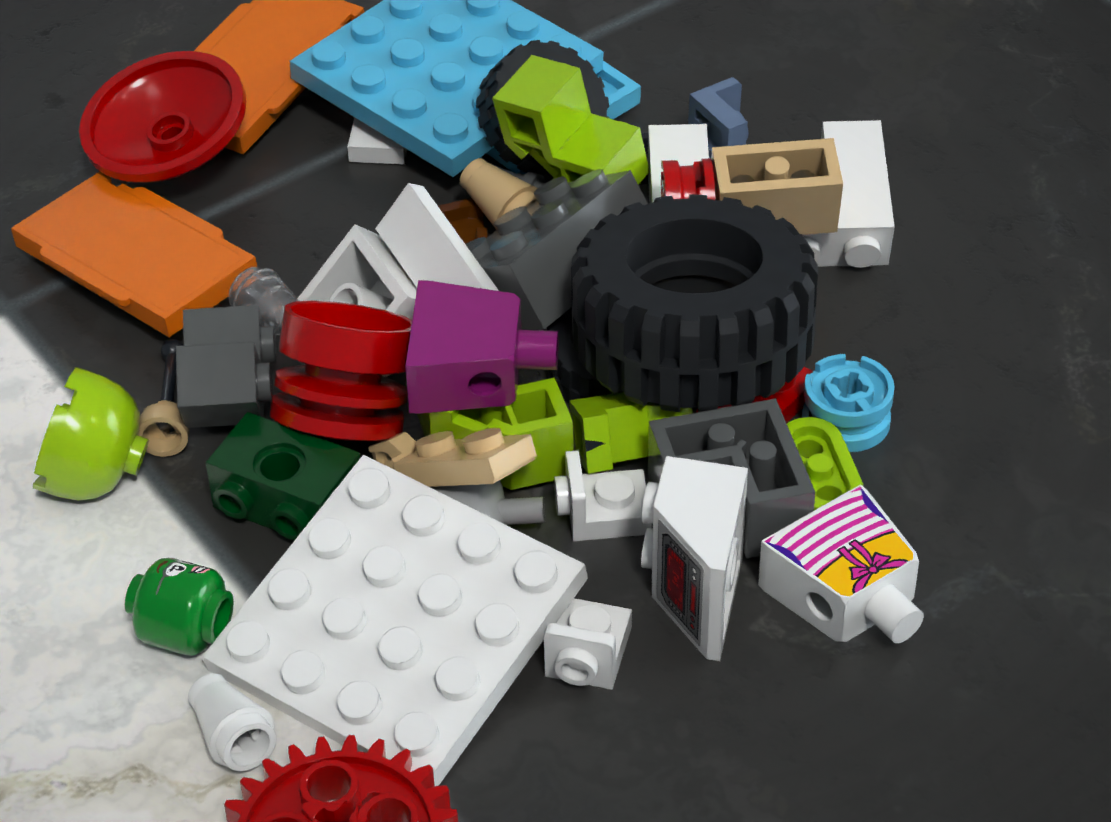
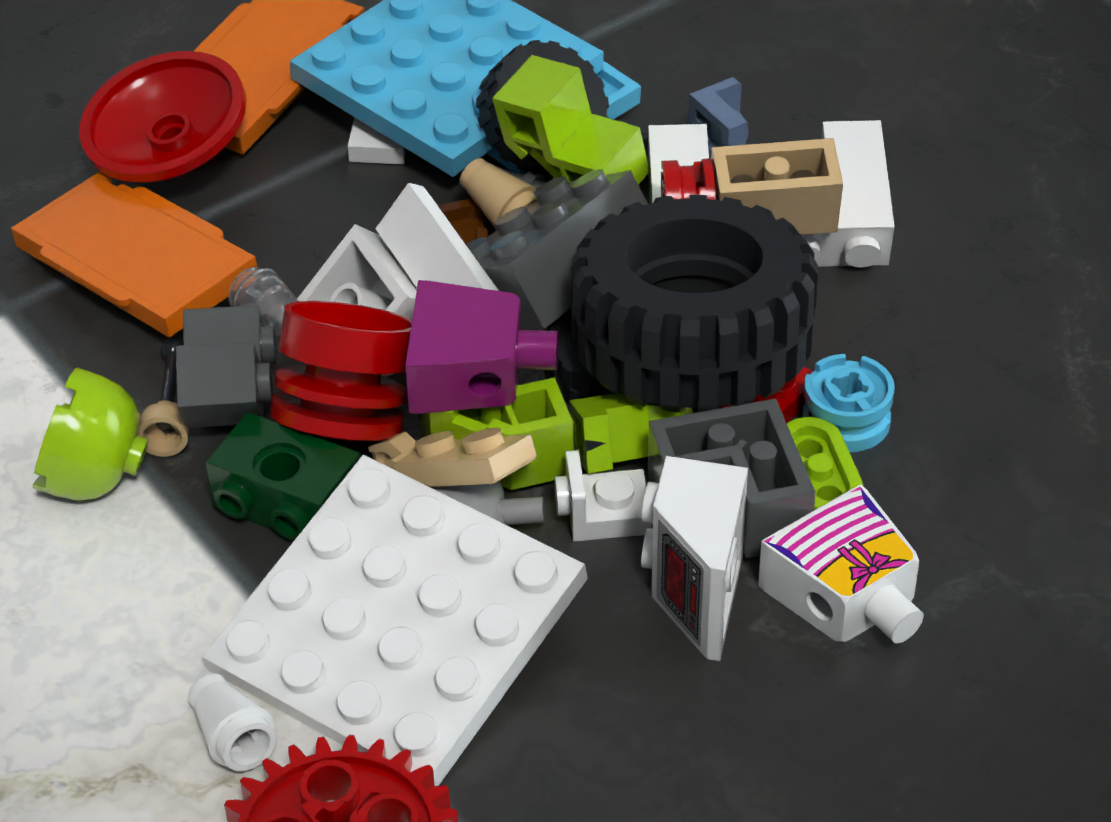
(179, 606): green head -> none
(587, 643): white bracket -> none

